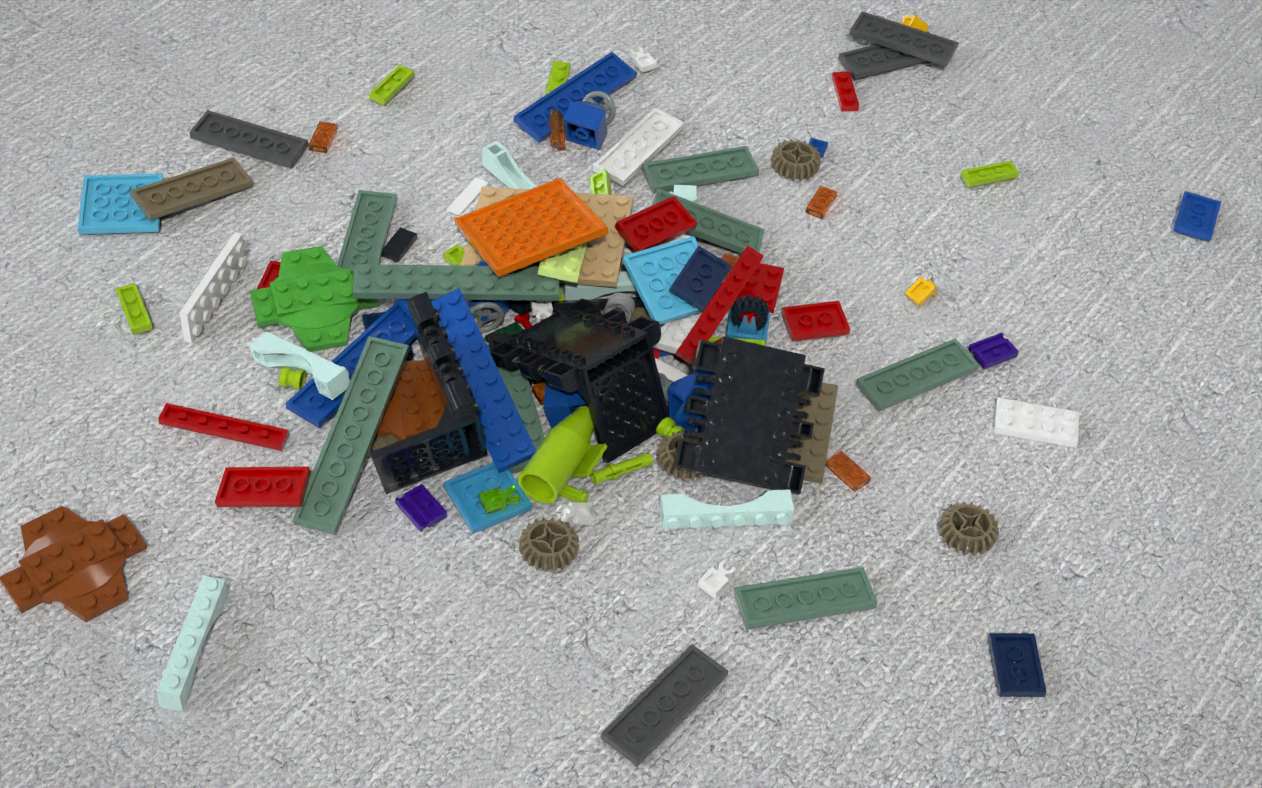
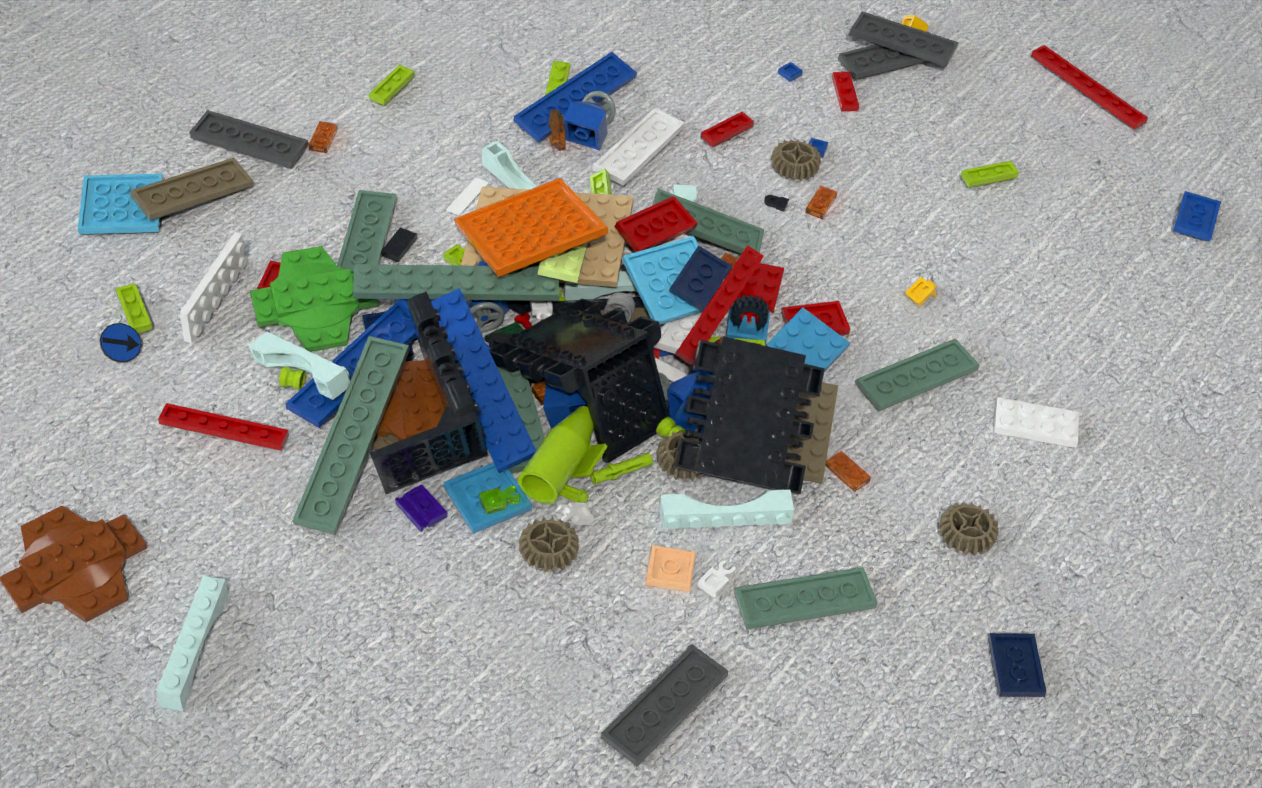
(120, 342): none -> blue piece
(263, 486): red plate -> none
(643, 61): white plate -> none
(670, 568): none -> light nougat tile
(700, 168): sand green plate -> none
(727, 129): none -> red plate
(779, 203): none -> black piece
(790, 71): none -> blue tile
(812, 338): none -> dark azure plate
(993, 350): dark purple plate -> none
(1089, 87): none -> red plate

